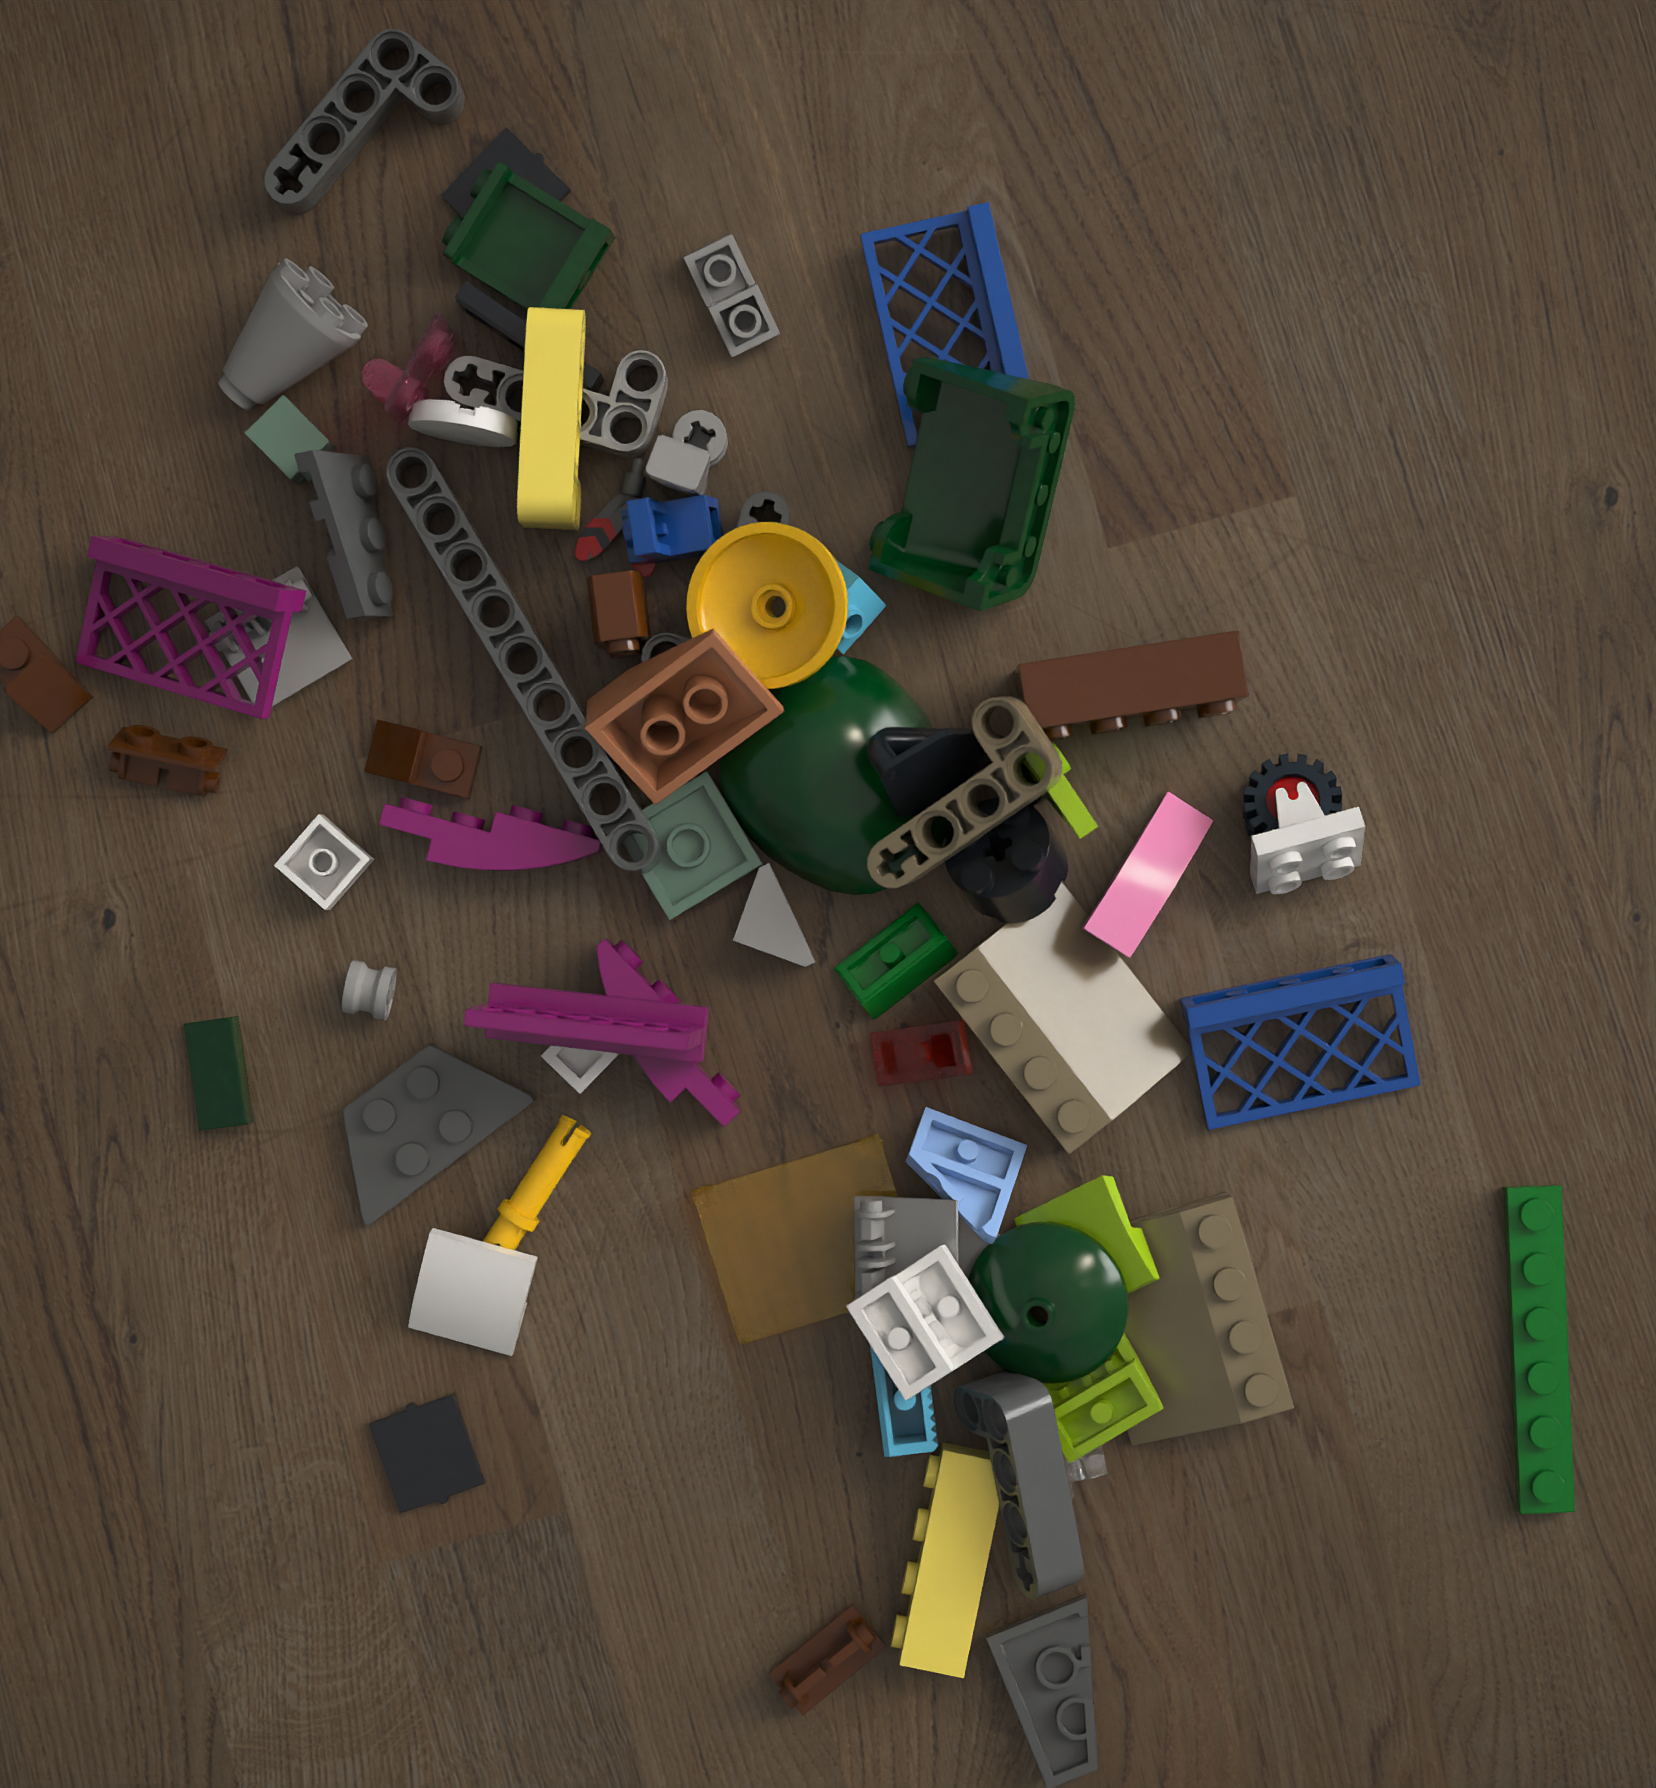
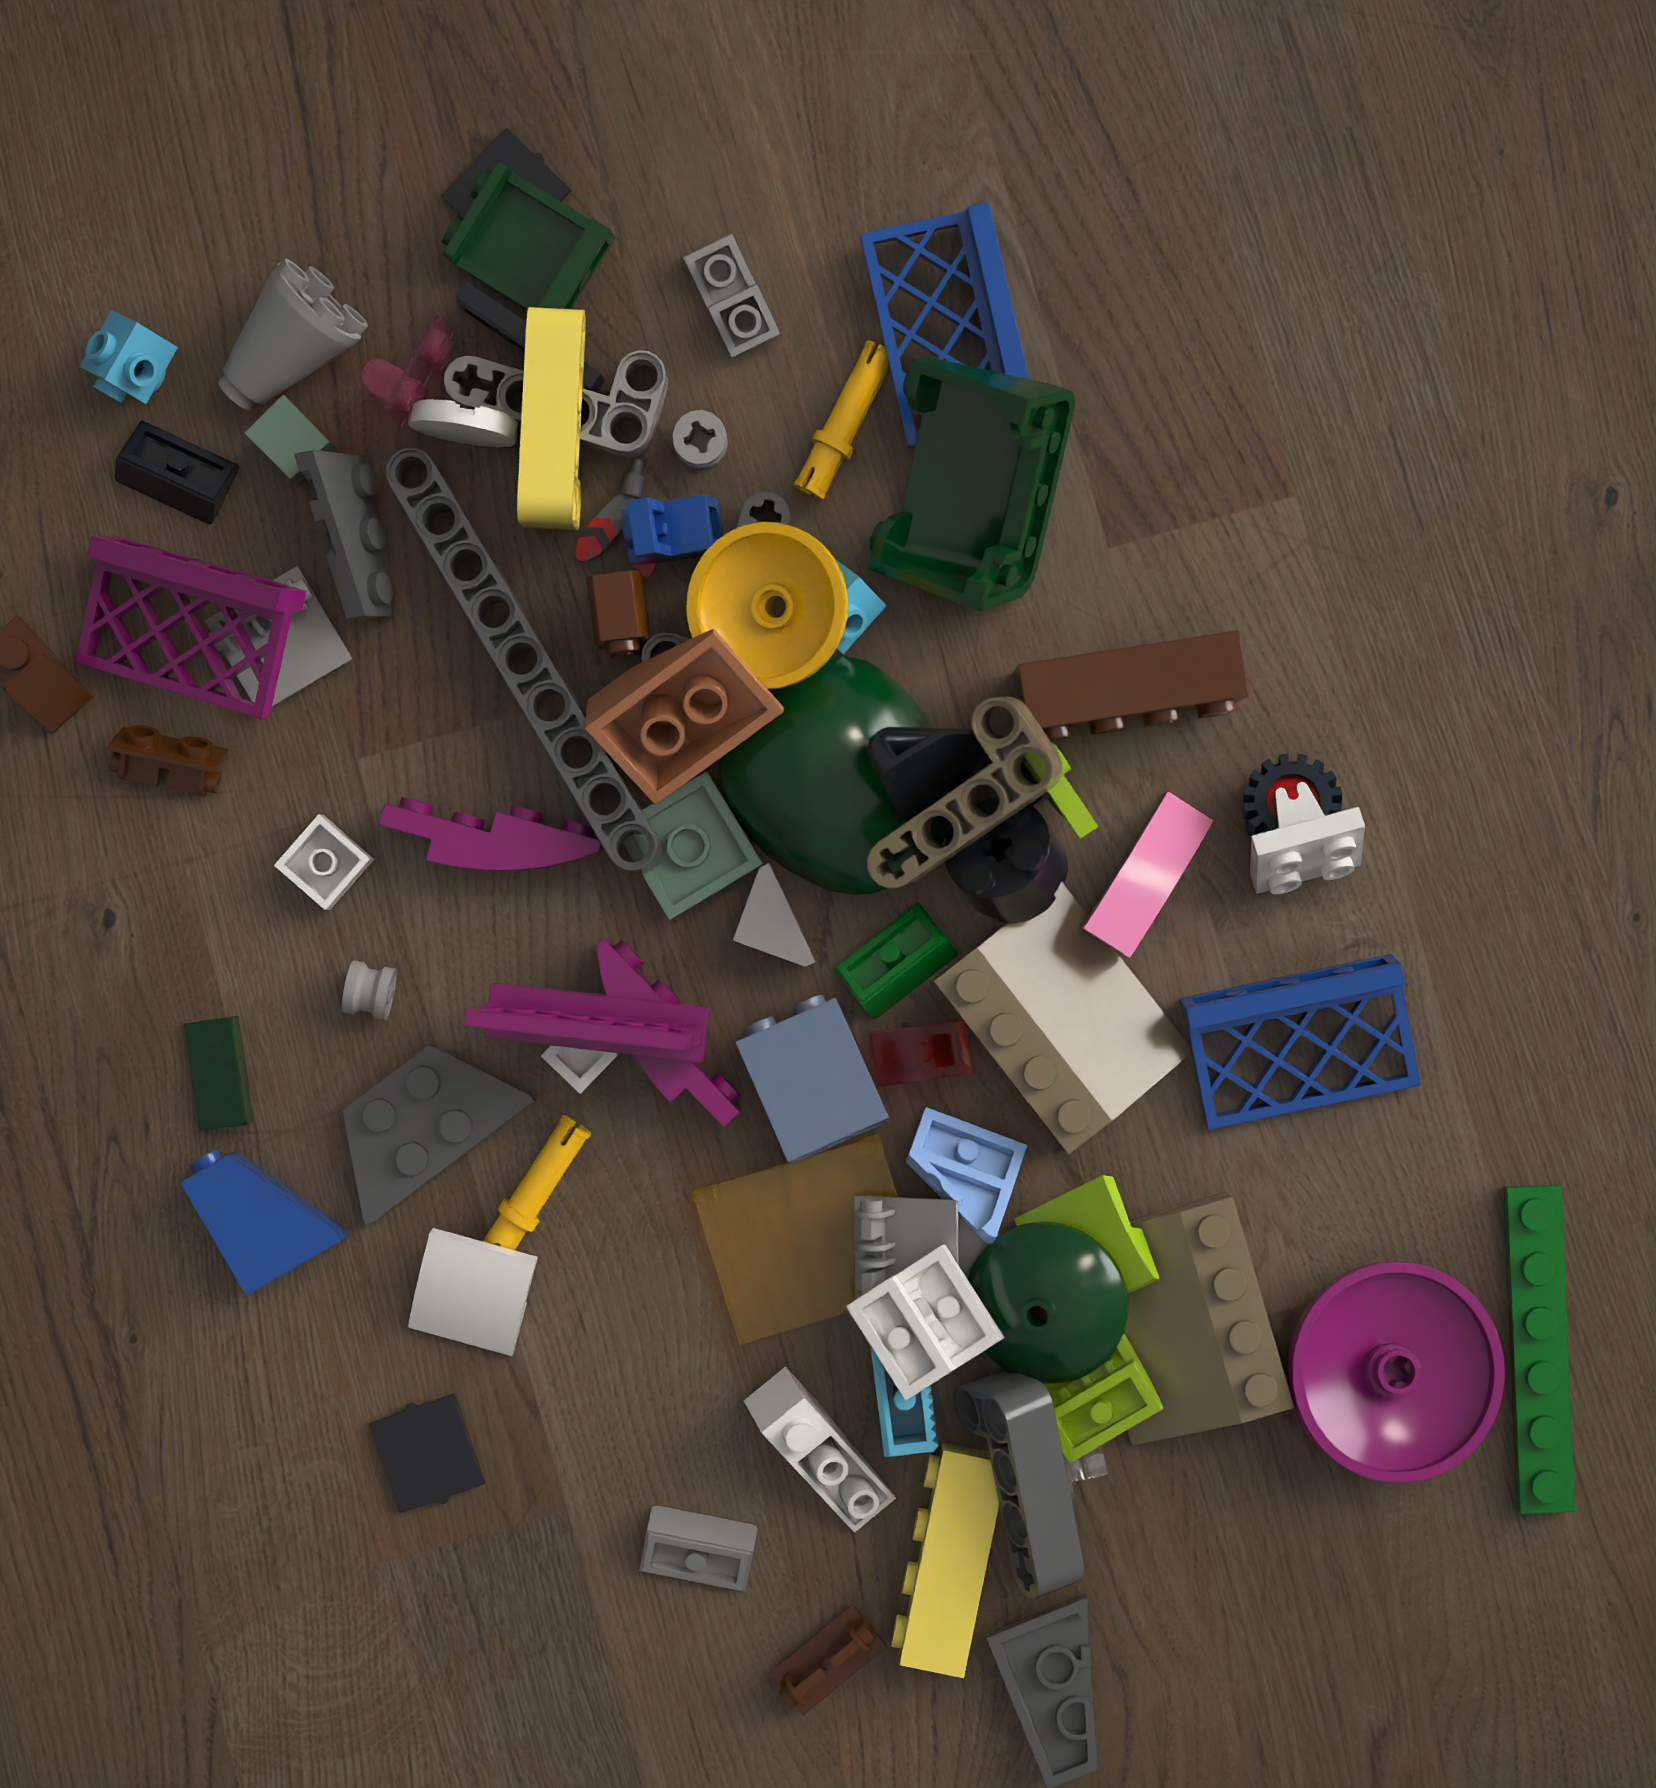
(127, 359): none -> medium azure brick
(175, 472): none -> black slope
(256, 1219): none -> blue slope
(358, 128): dark grey beam -> none
(423, 759): reddish brown slope -> none
(679, 466): light grey slope -> none
(698, 1548): none -> light grey slope
(812, 1079): none -> sand blue brick
(818, 1449): none -> white slope
(835, 439): none -> yellow pin
(1395, 1371): none -> magenta dish

